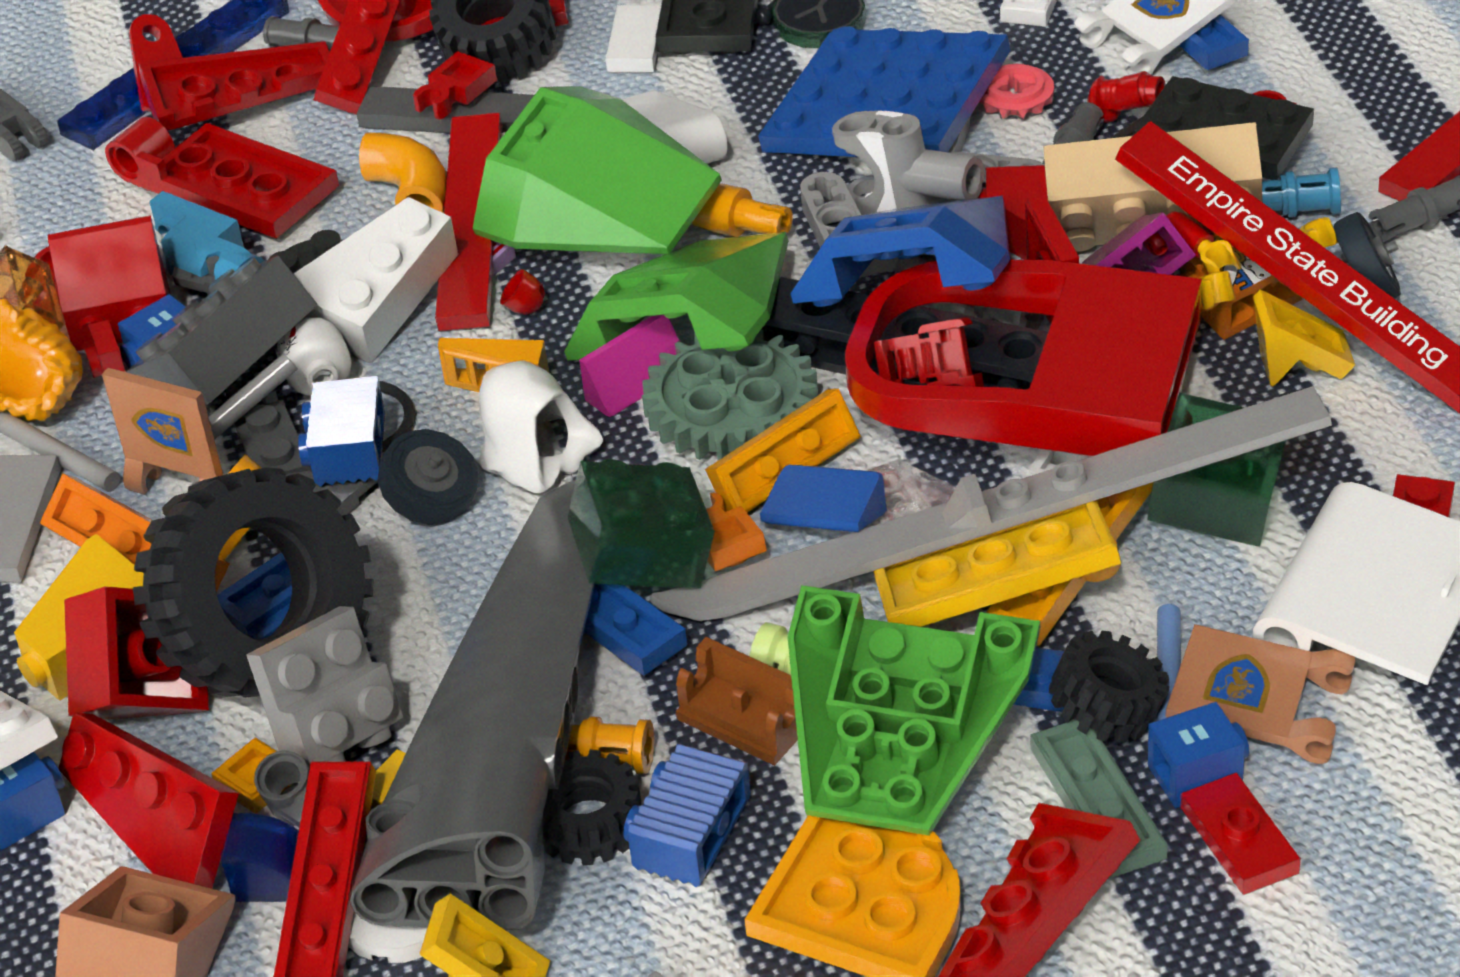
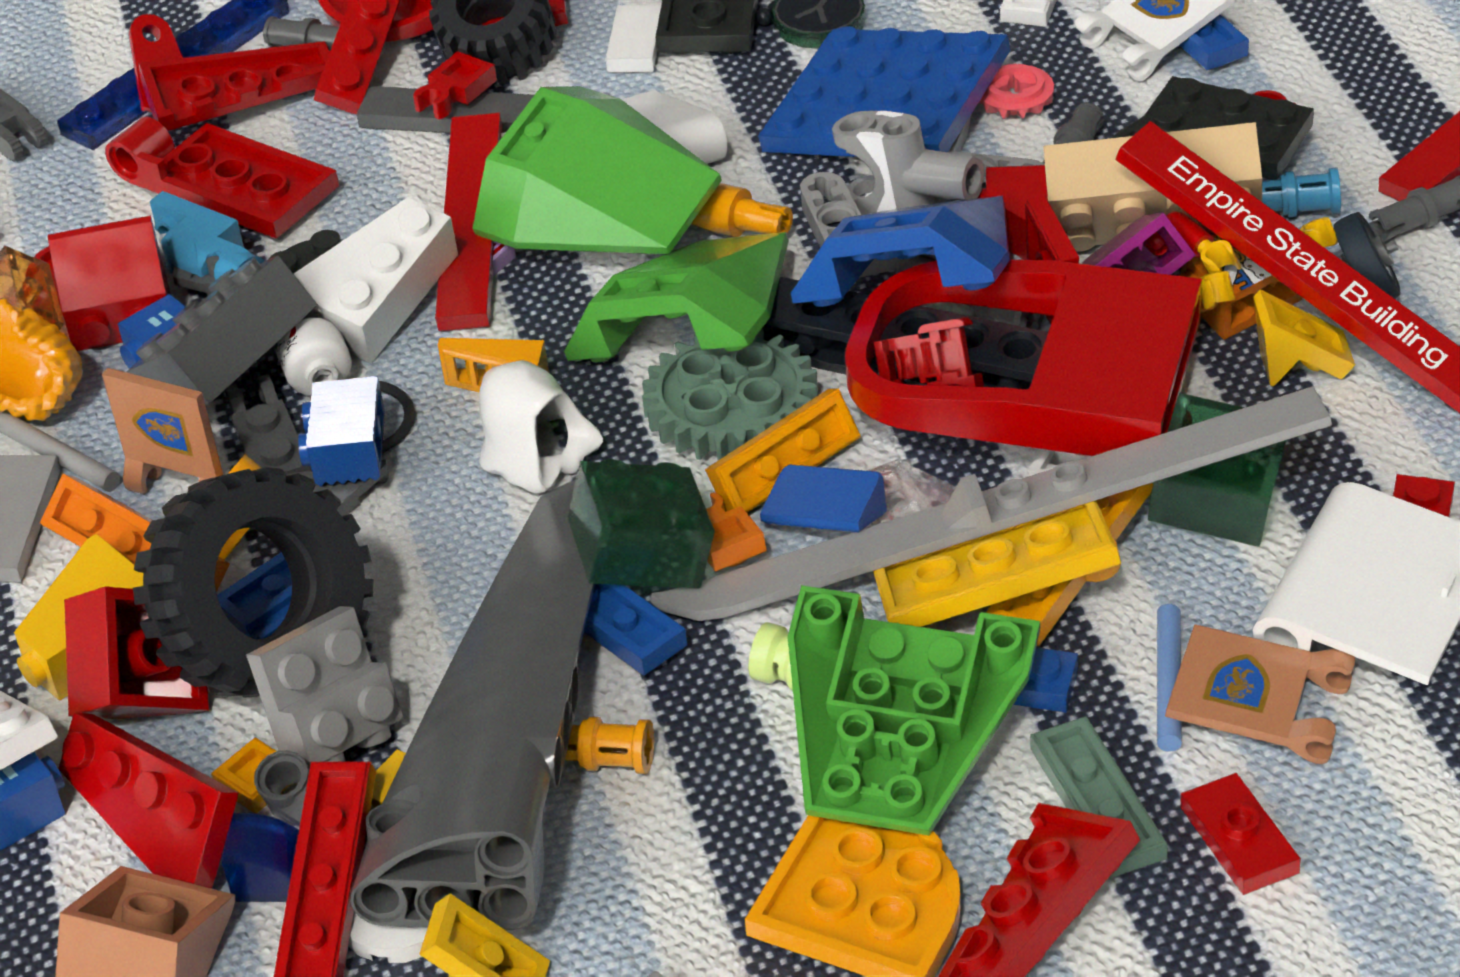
(105, 350): red plate -> none
(250, 395): light grey bar -> none
(406, 164): light orange cylinder -> none
(428, 476): black wheel -> none
(523, 293): red hinge -> none
(594, 832): black tyre -> none
(616, 370): dark pink slope -> none
(687, 814): blue brick -> none
(738, 701): dark orange hinge -> none
(1108, 686): black tyre -> none
(1126, 93): red arm -> none
(1195, 750): blue brick -> none

